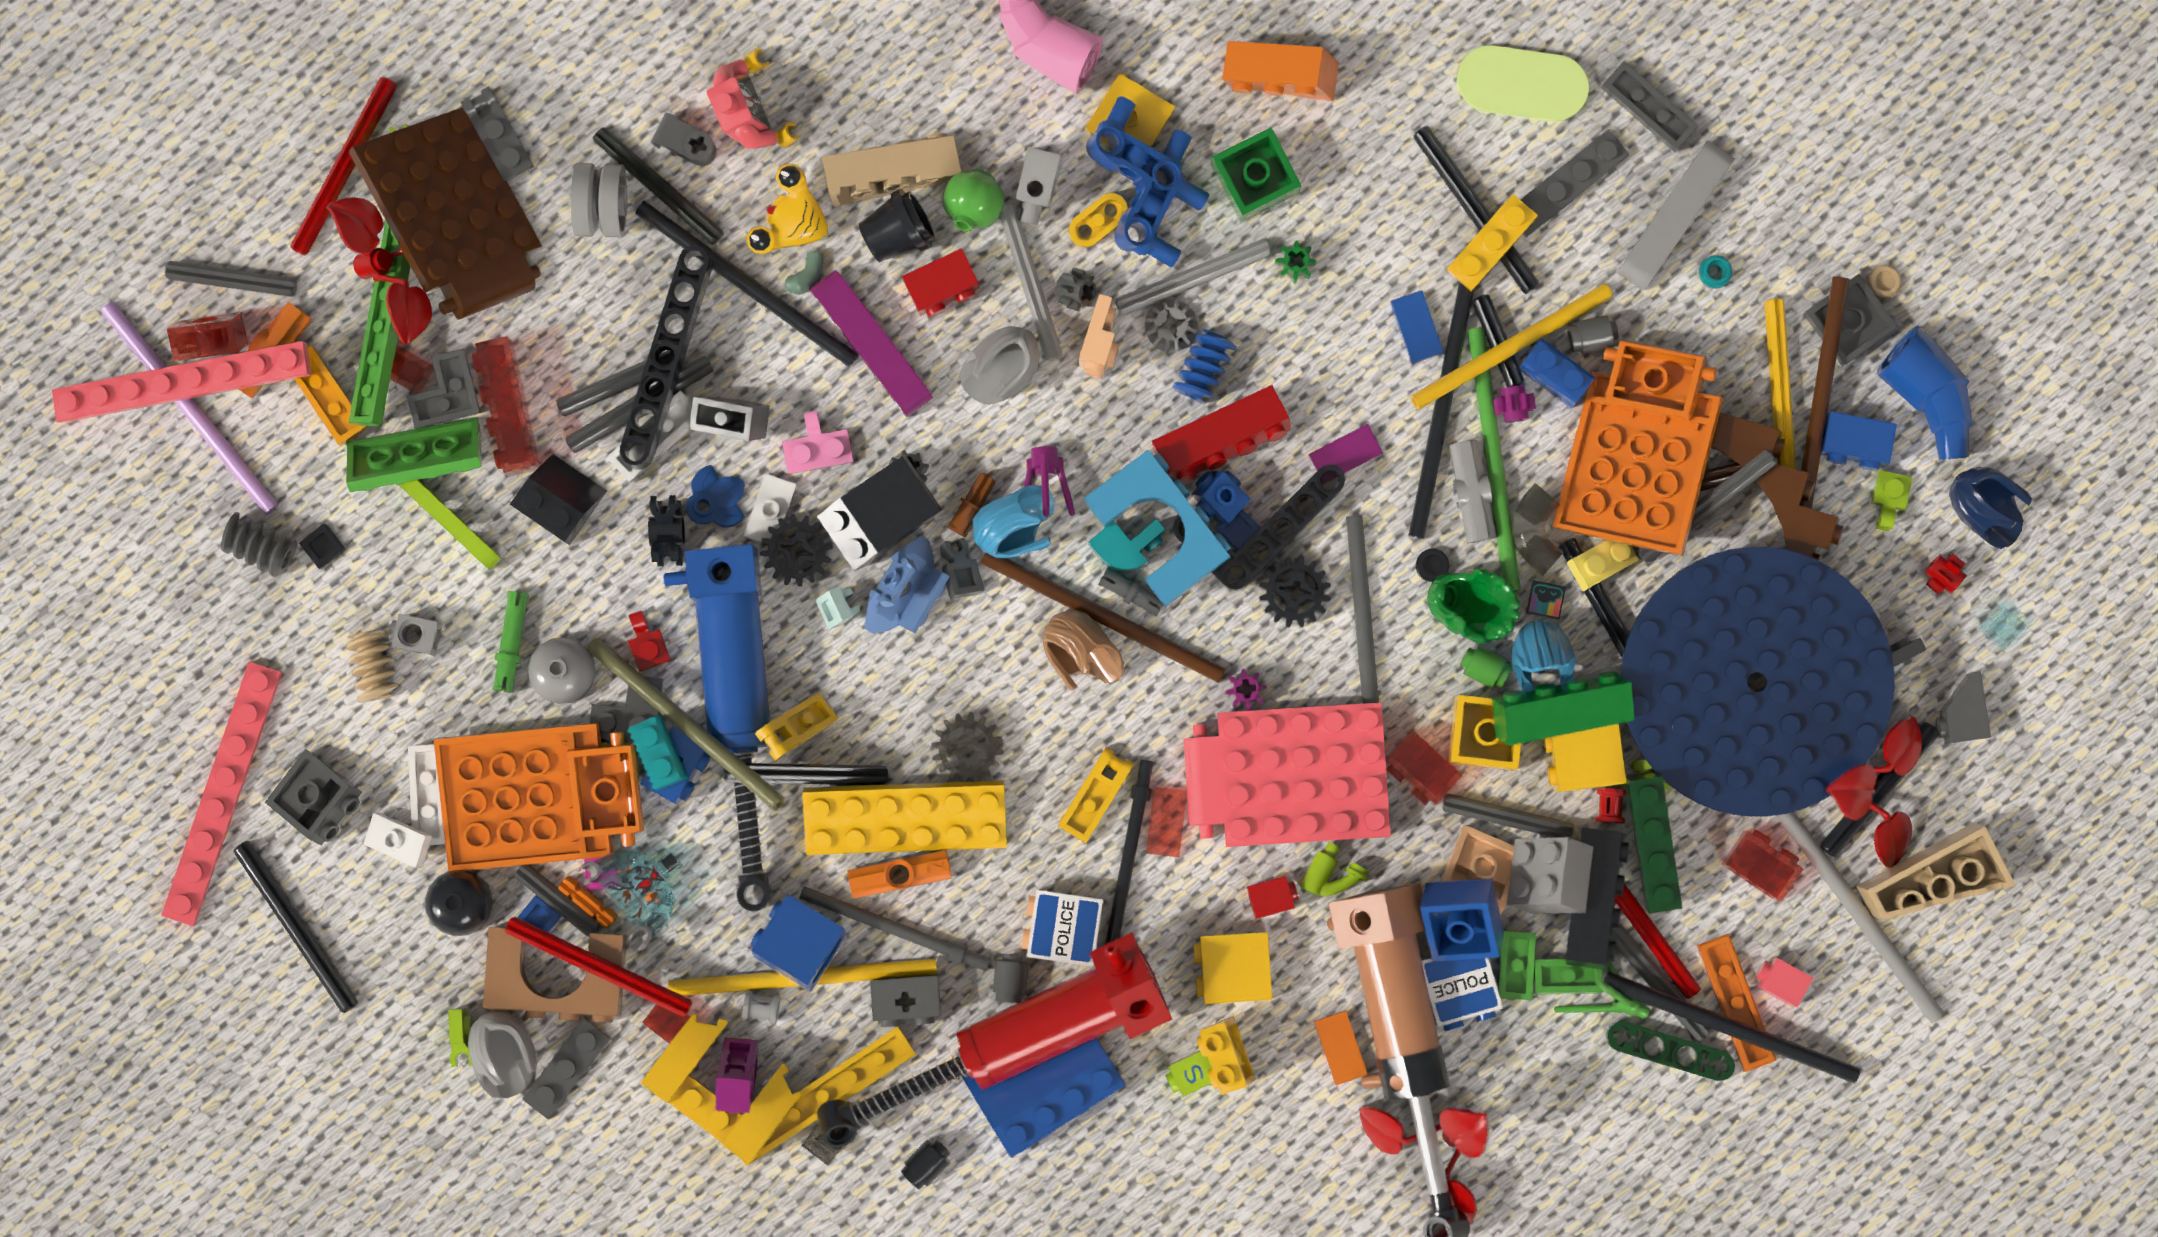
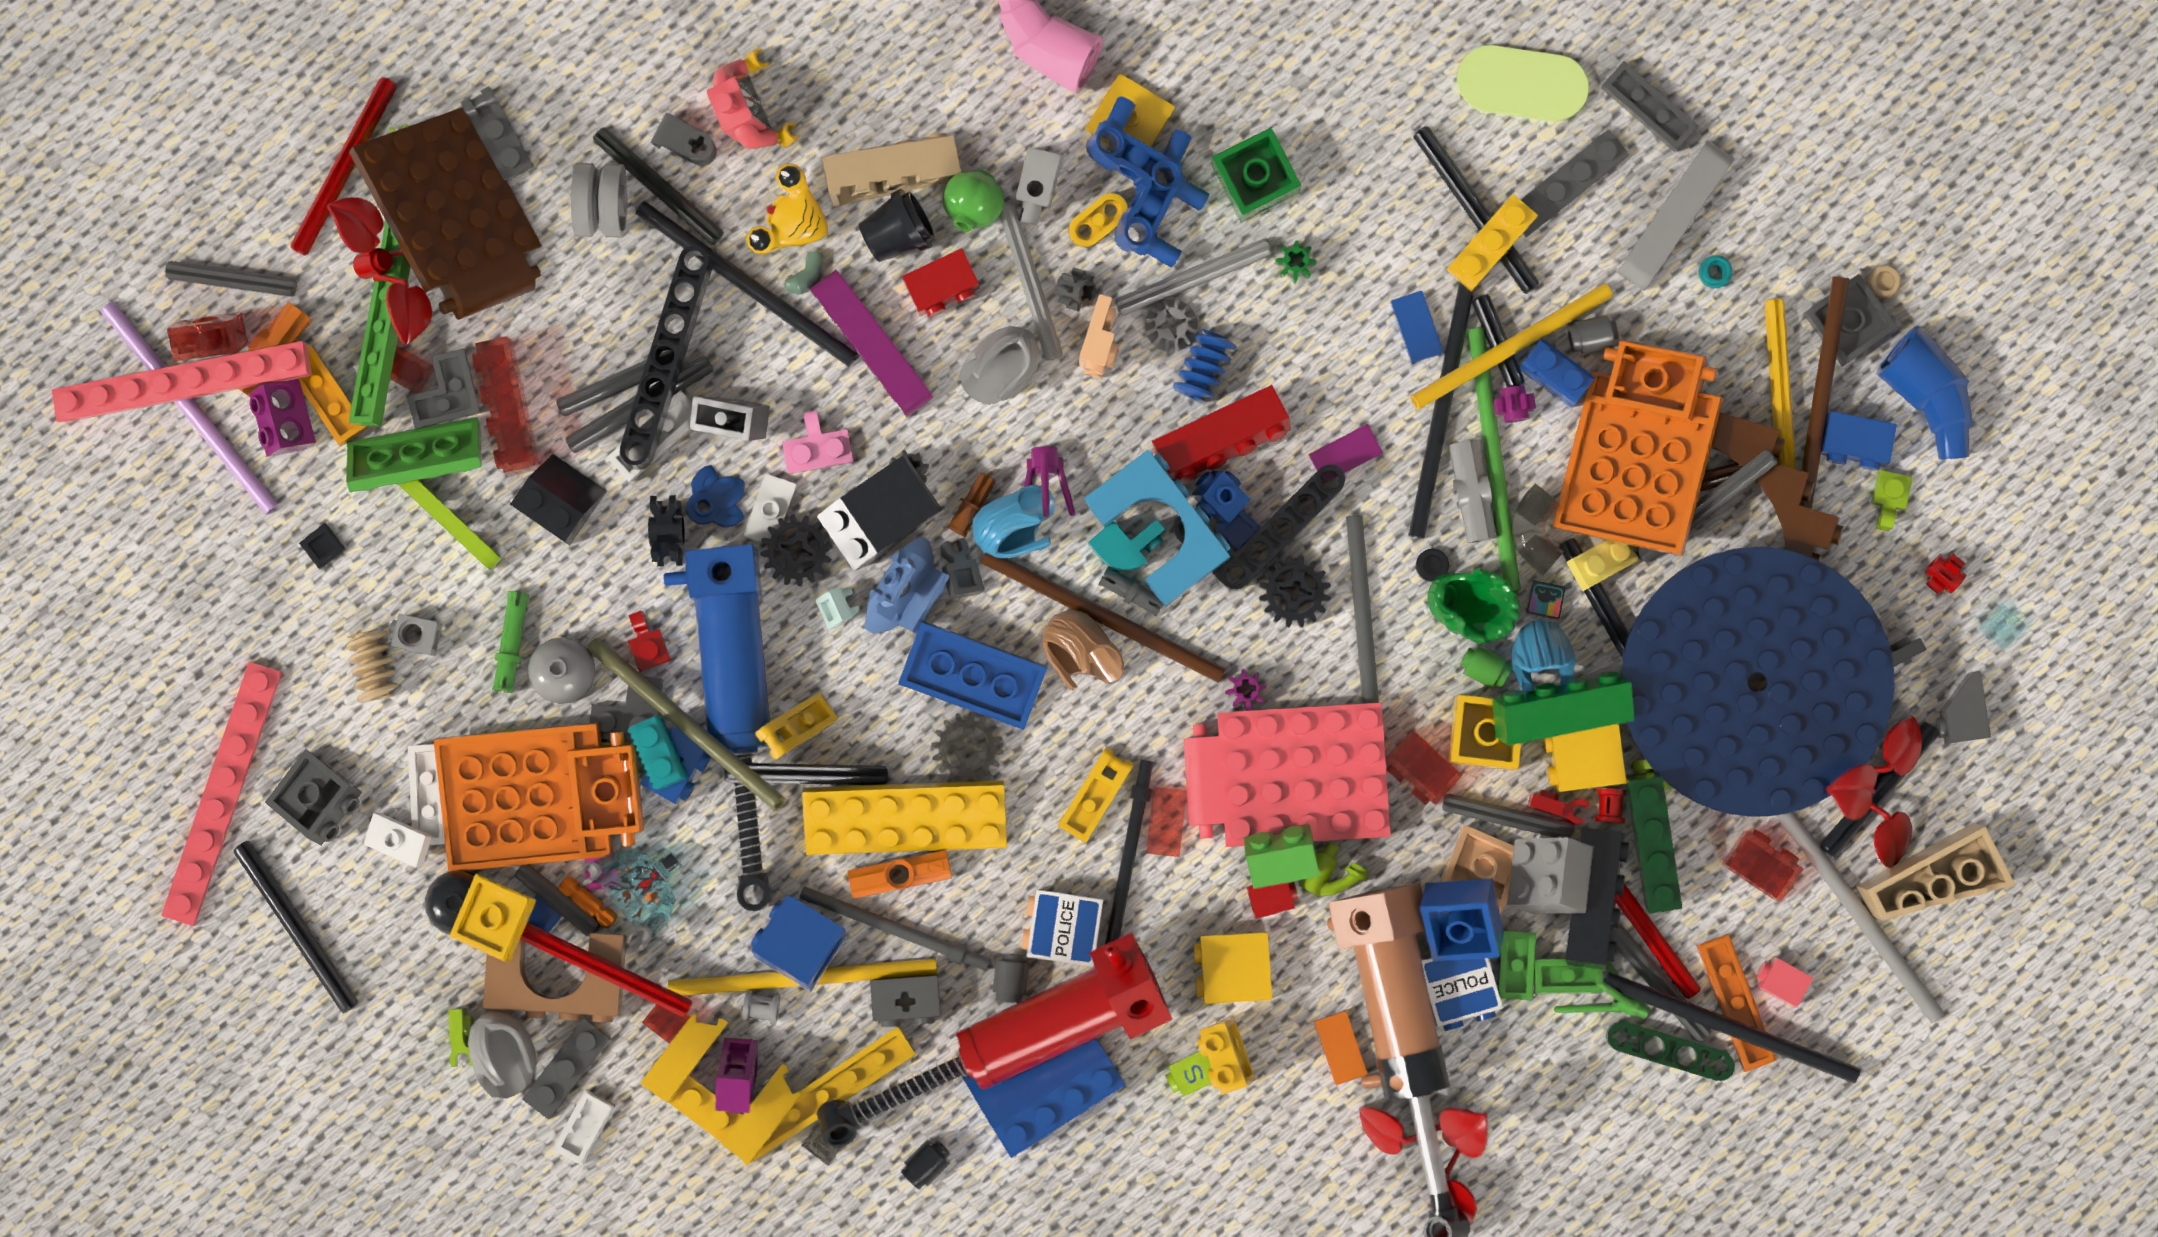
(257, 547): dark grey piece -> none
(290, 416): none -> magenta brick
(492, 918): none -> yellow plate
(584, 1127): none -> white plate
(972, 675): none -> blue plate
(1280, 70): orange wedge -> none
(1281, 857): none -> bright green piece
(1548, 803): none -> red plate
(1988, 506): dark blue hair -> none

